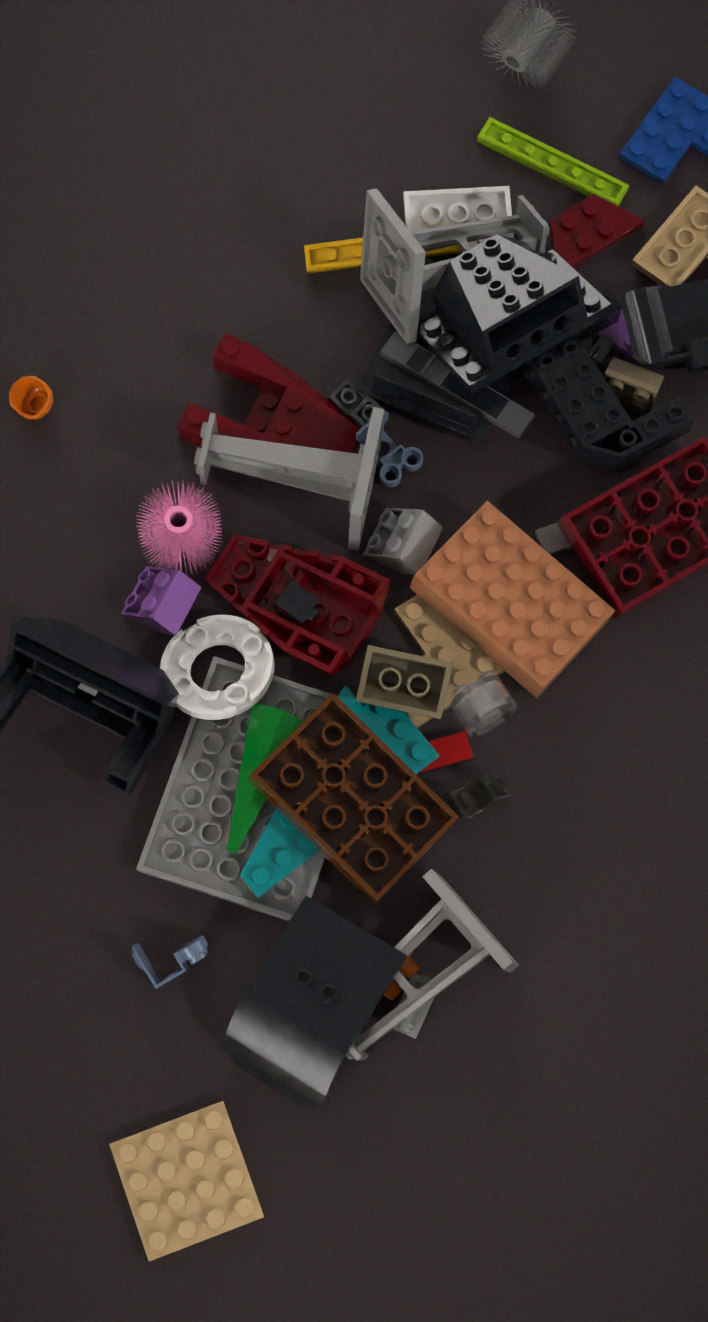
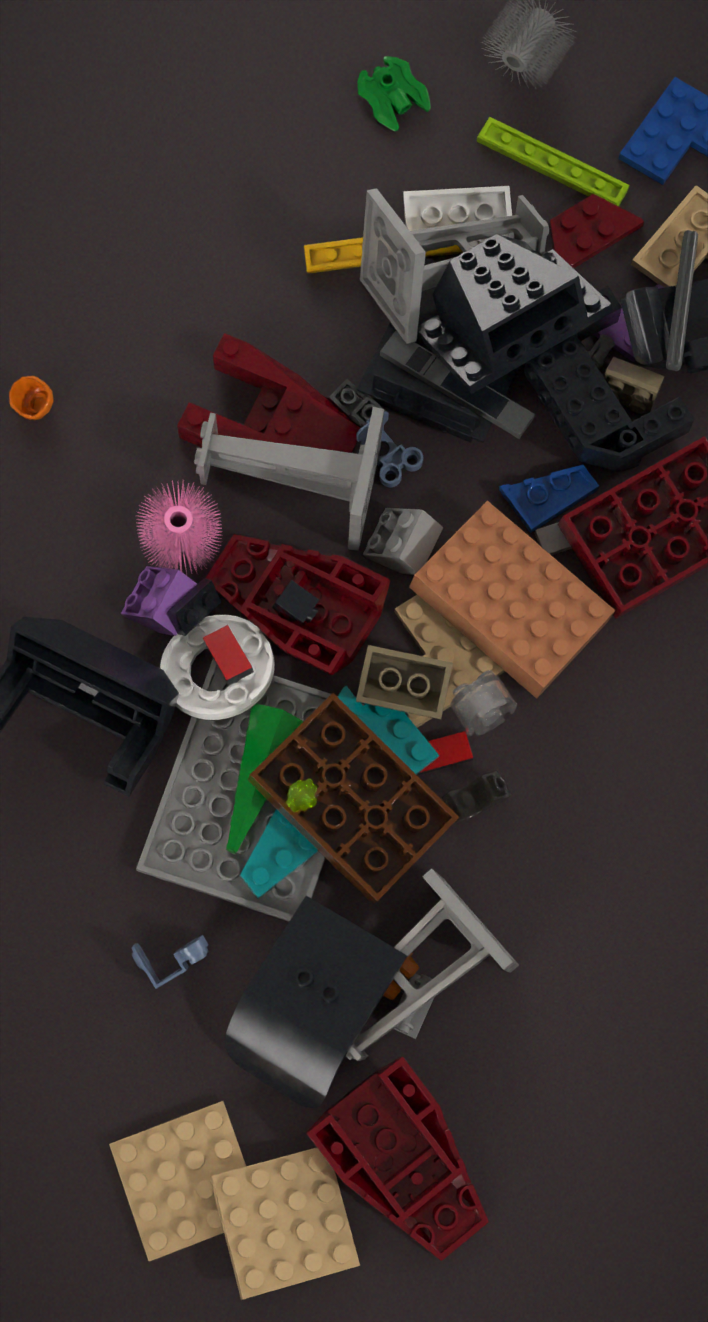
(194, 607): none -> black plate
(228, 655): none -> red tile
(284, 1222): none -> tan plate
(302, 795): none -> clear neon green plant
(392, 88): none -> green piece
(401, 1158): none -> dark red wedge
(547, 497): none -> blue wing
(682, 301): none -> dark grey axle

